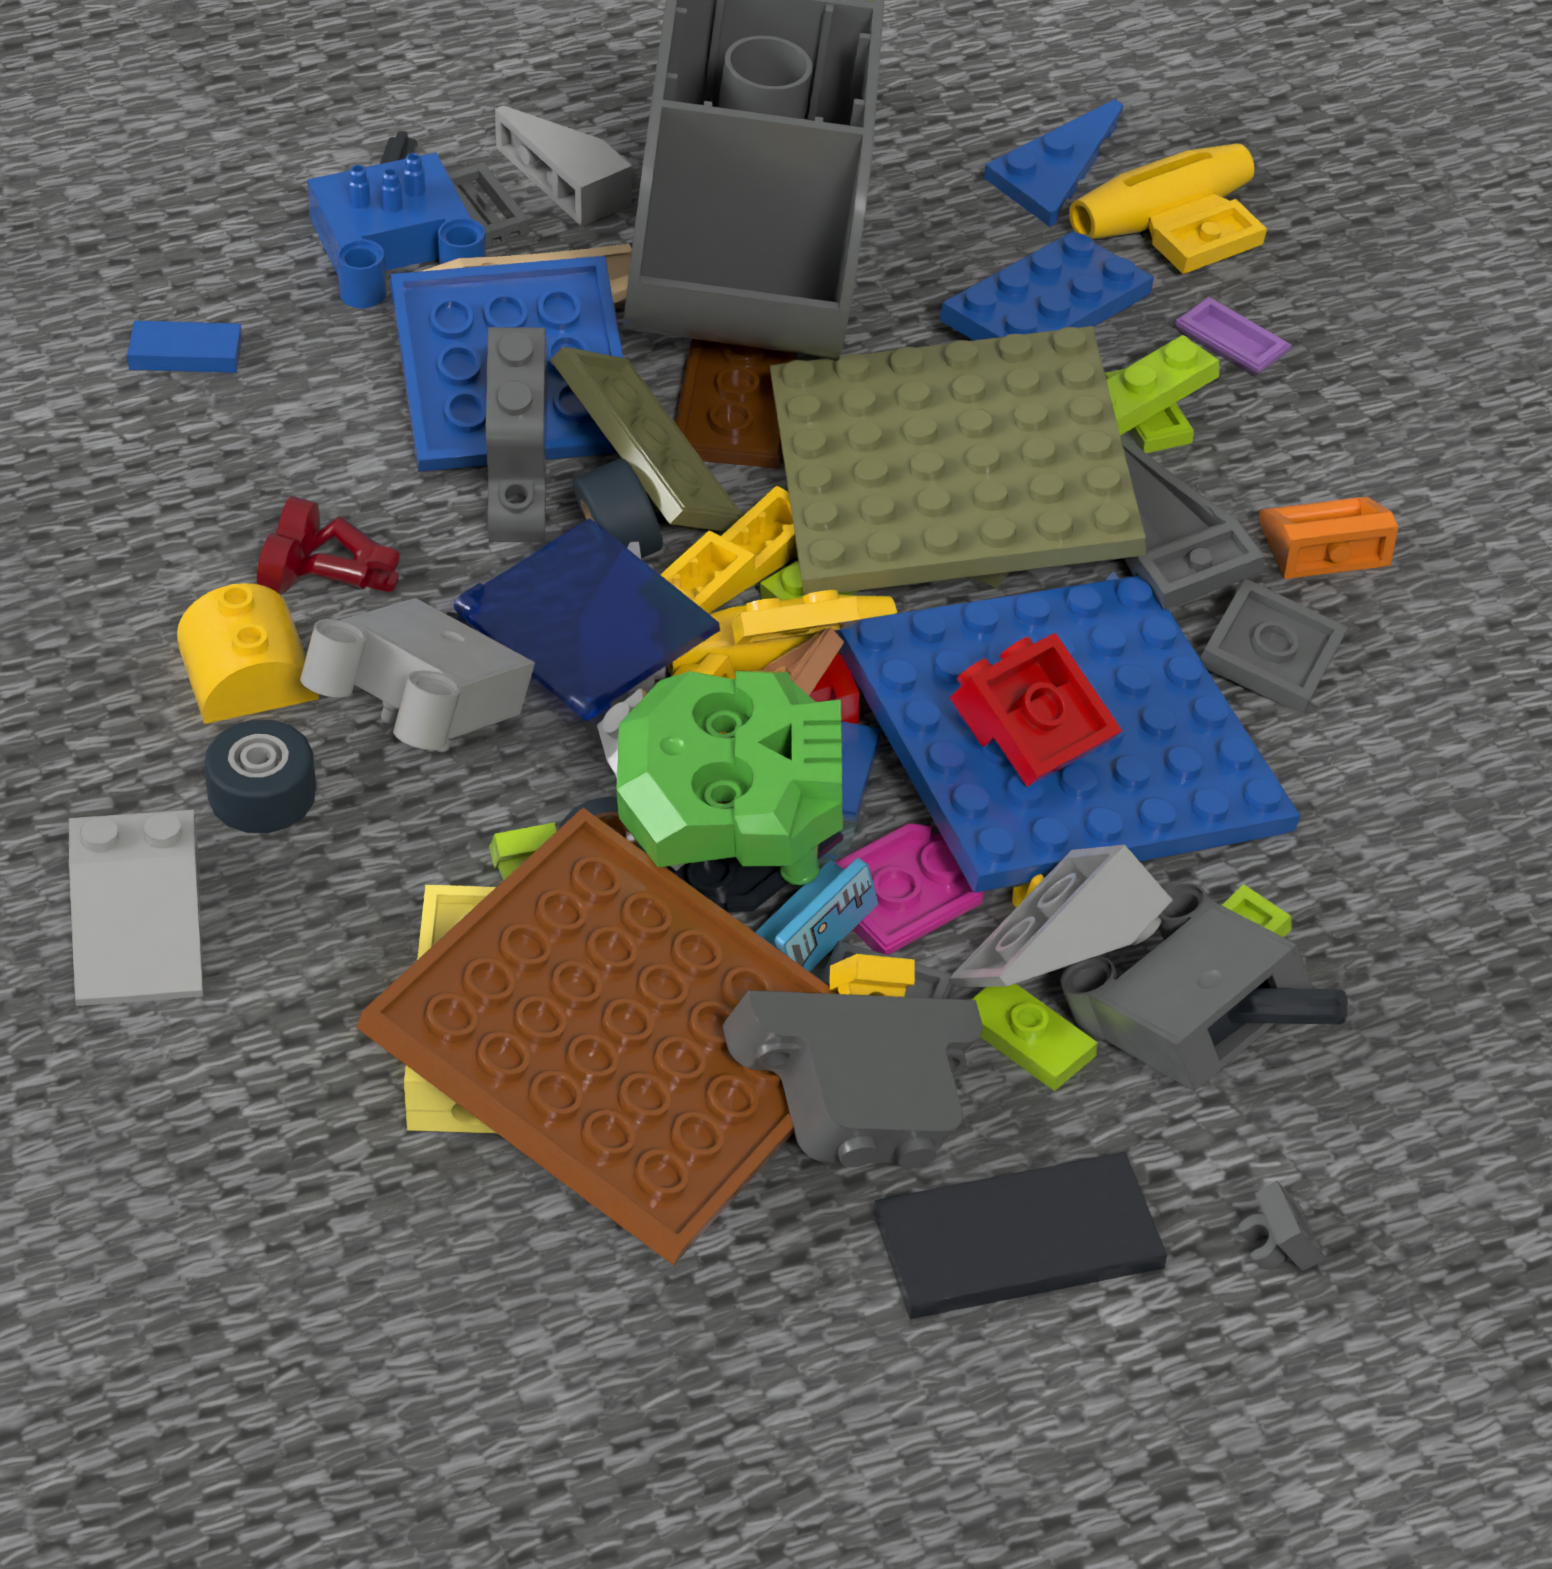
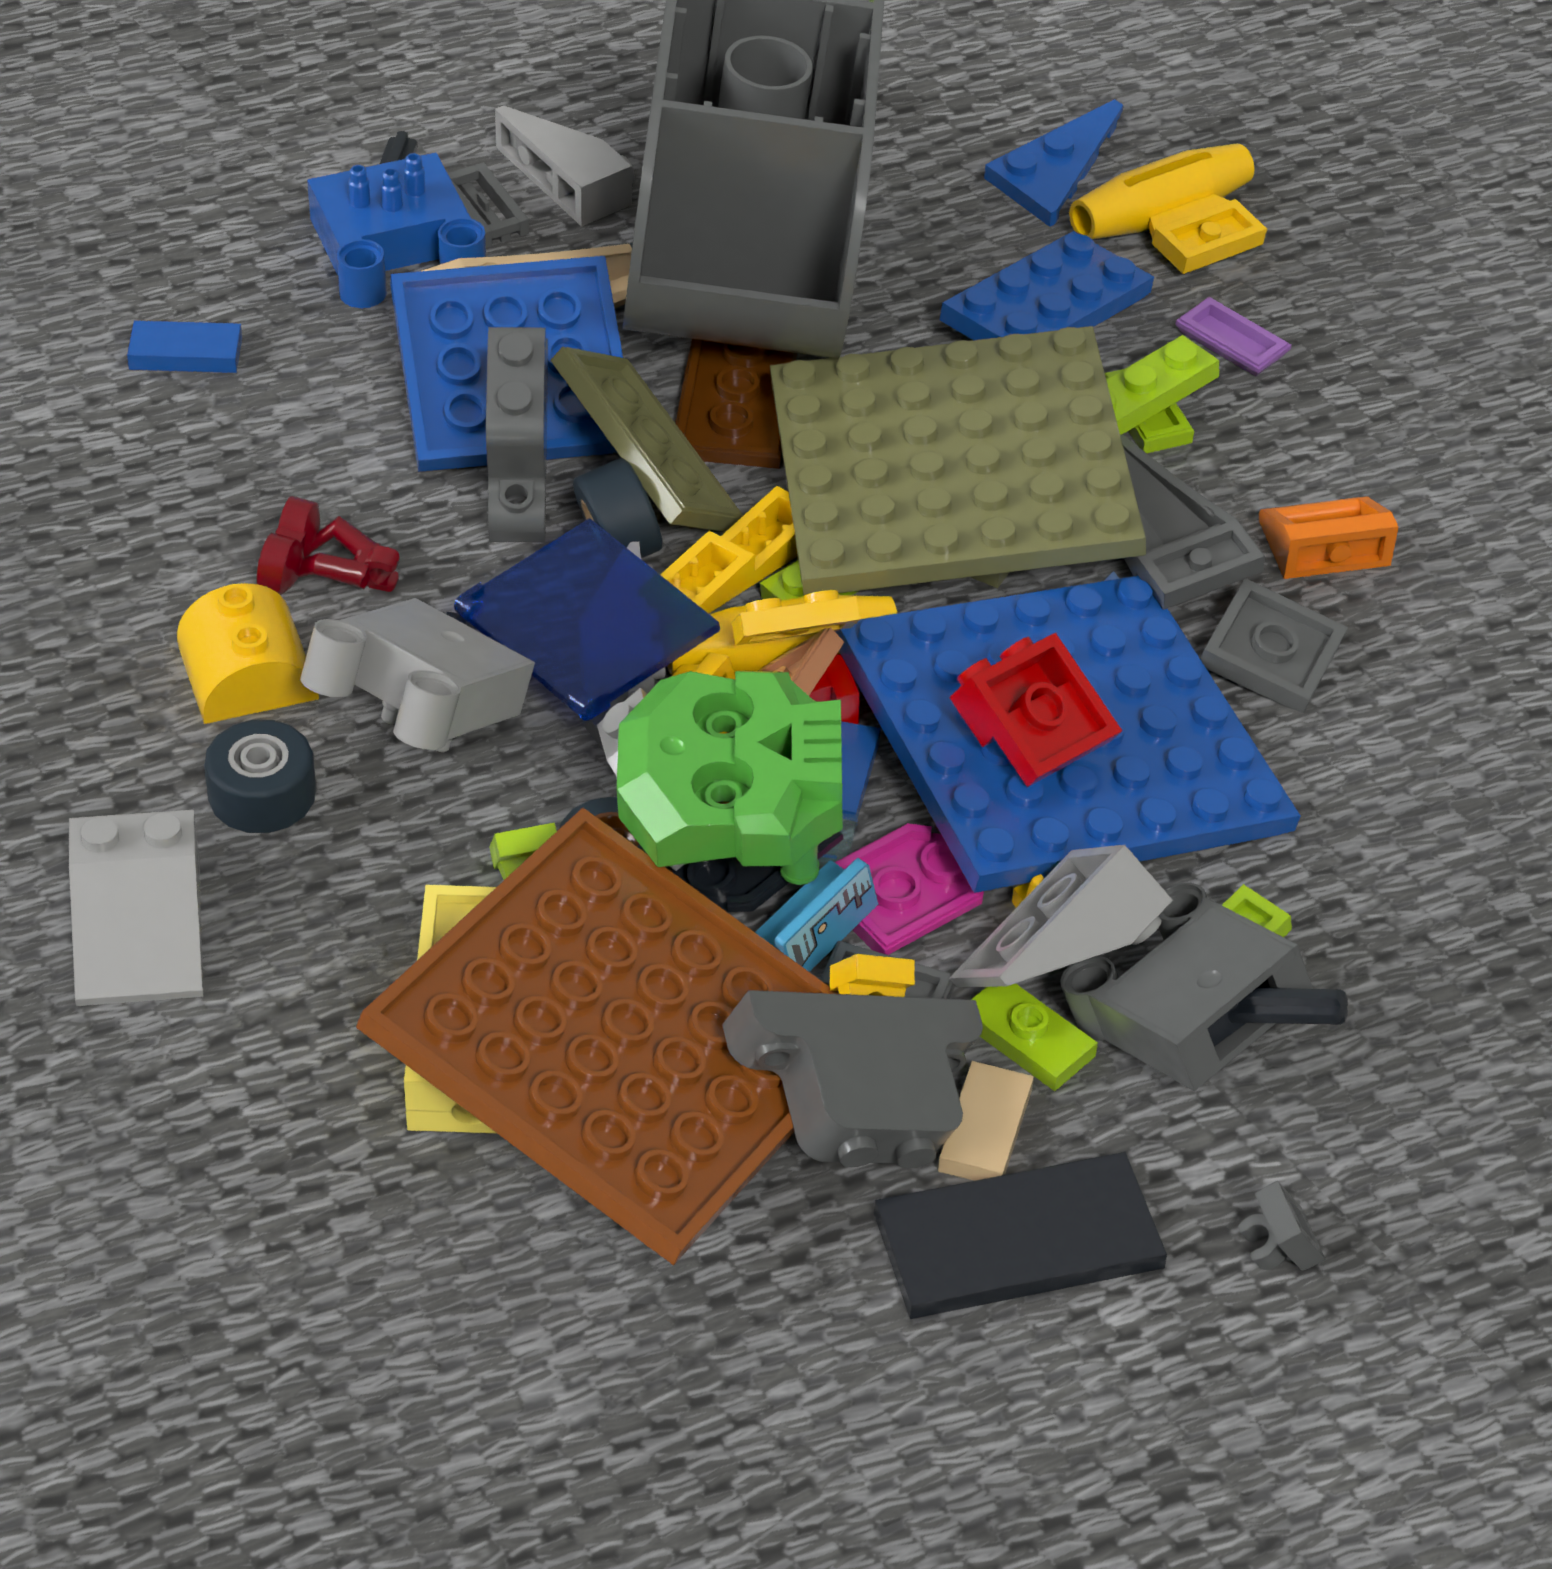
(992, 1116): none -> tan tile

